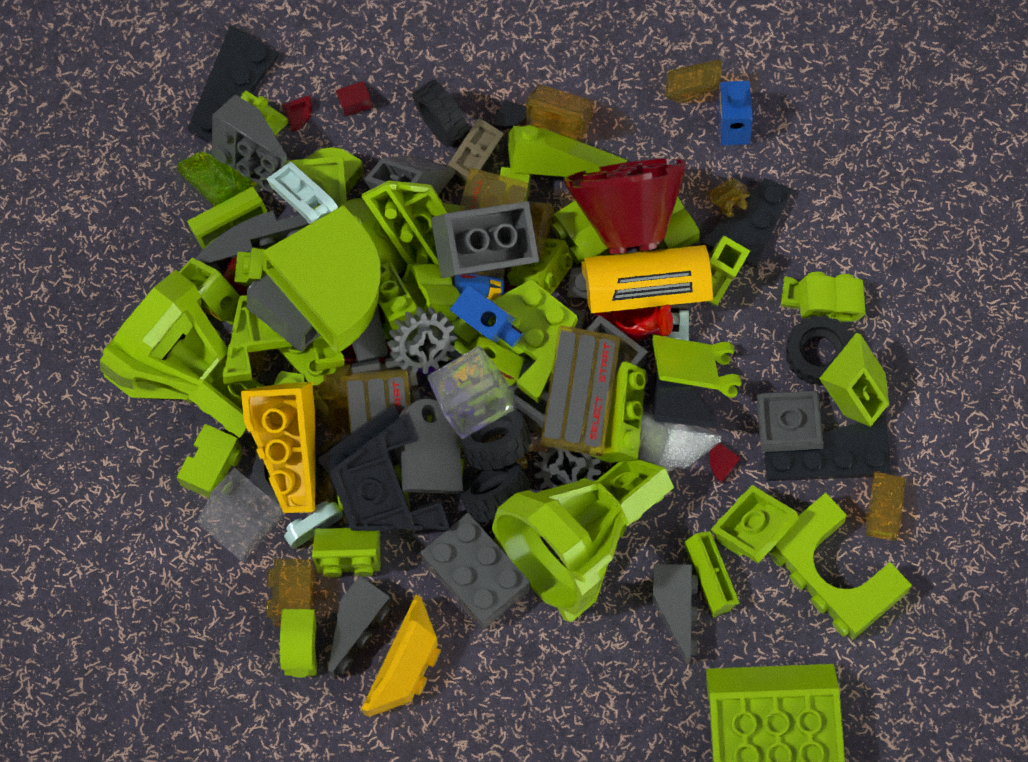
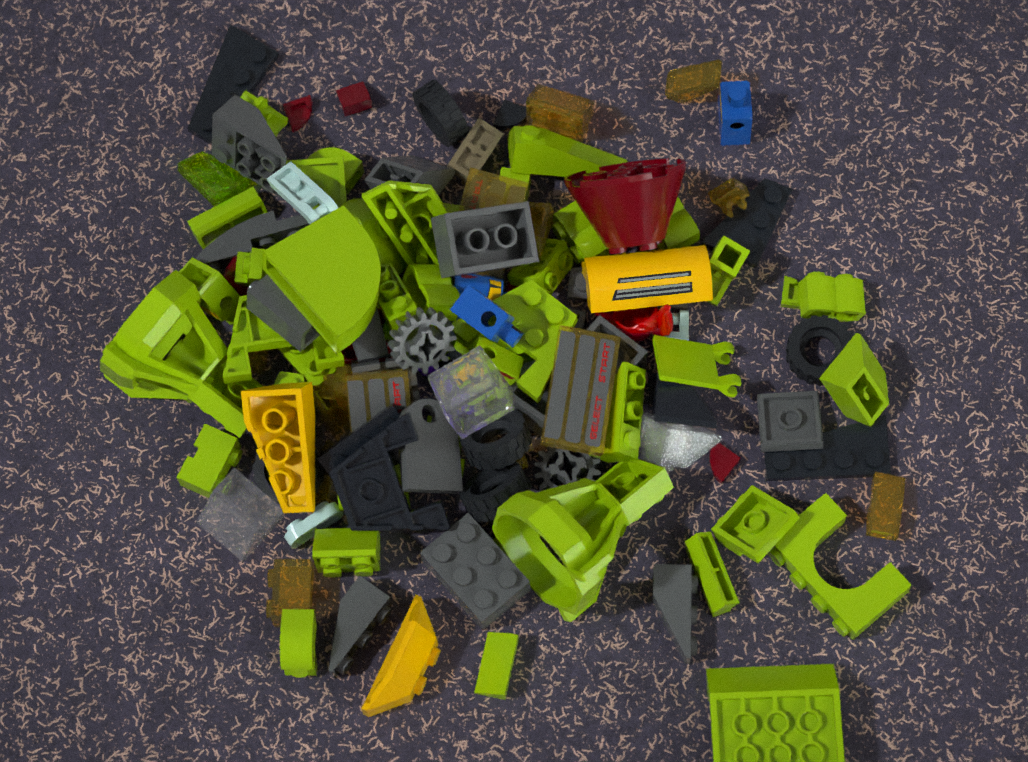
(496, 664): none -> lime slope

